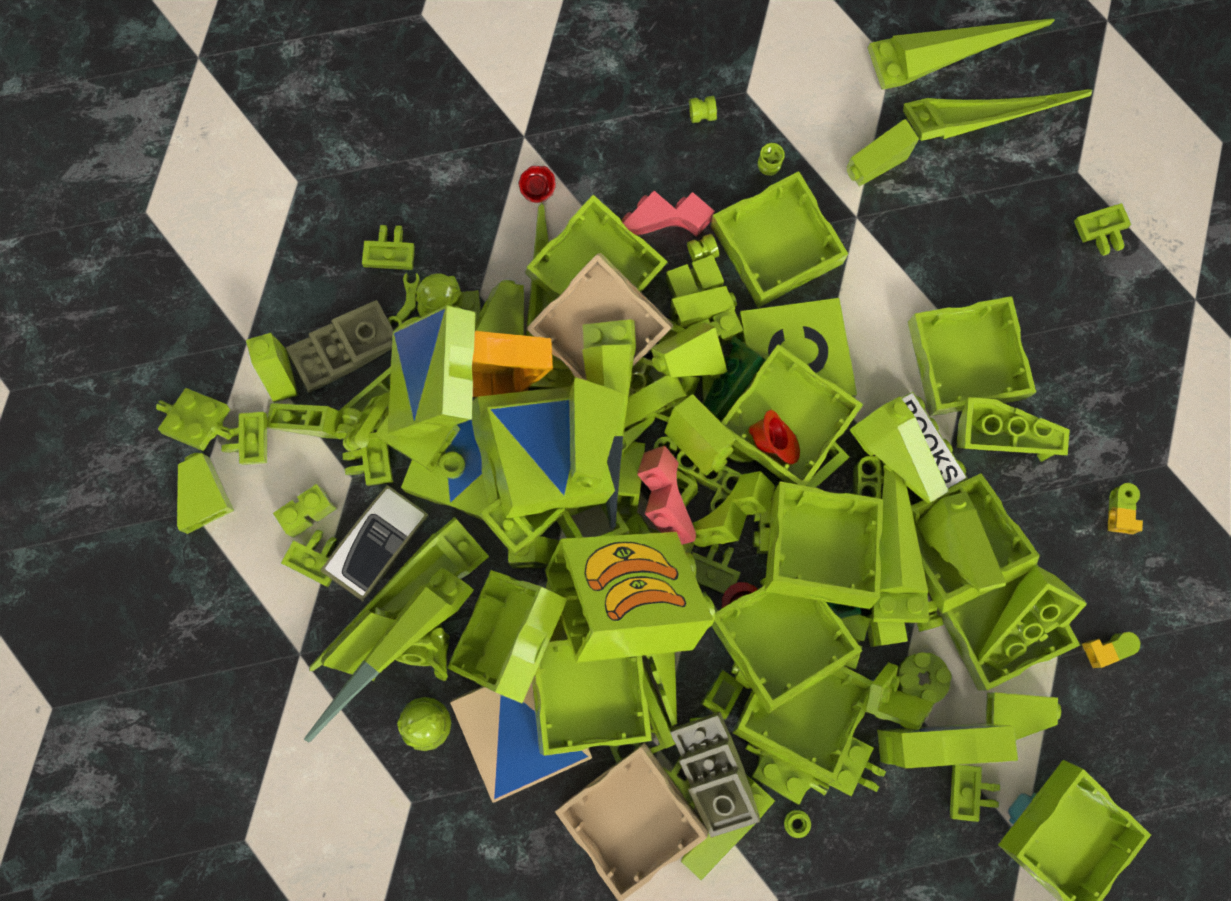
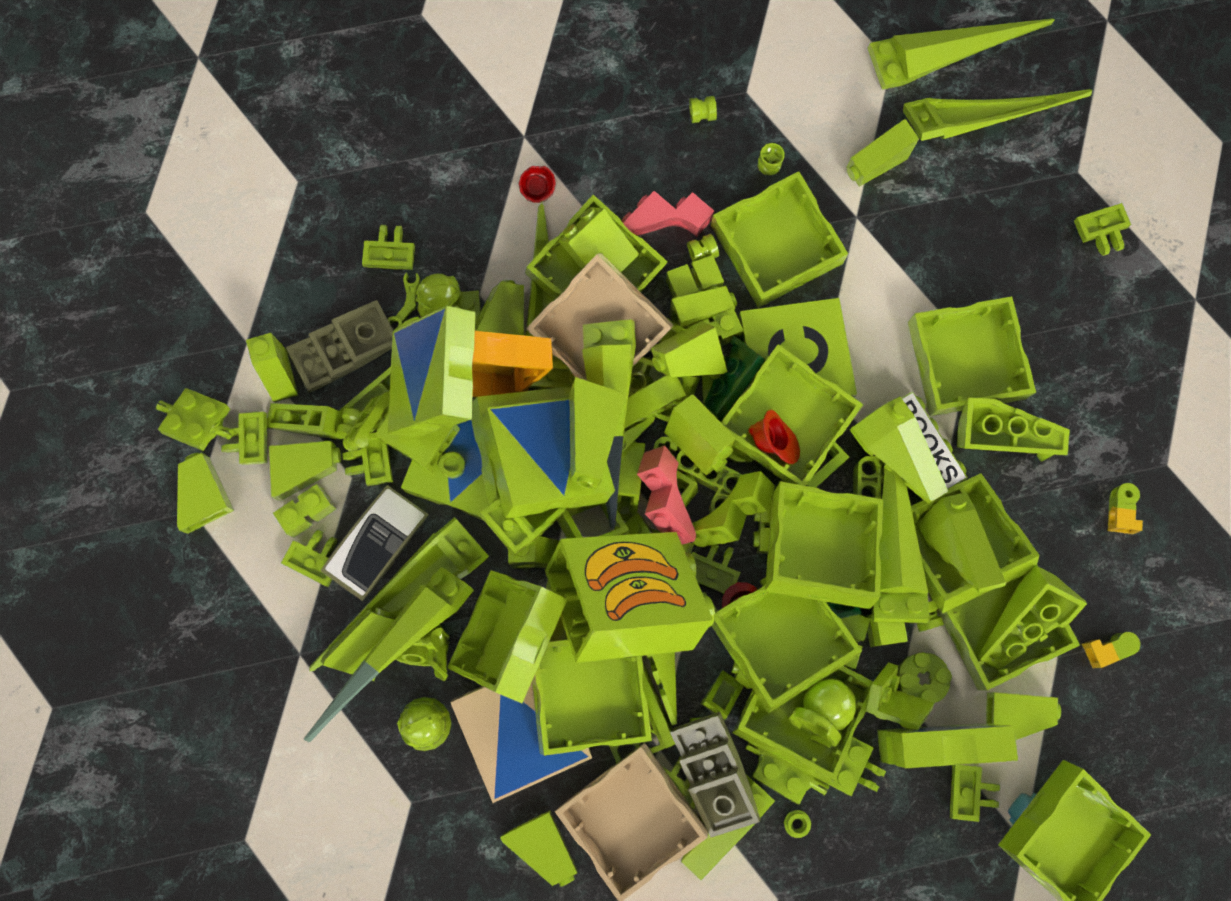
(300, 465): none -> lime slope
(542, 848): none -> lime slope
(596, 235): none -> lime brick
(825, 711): none -> lime tile

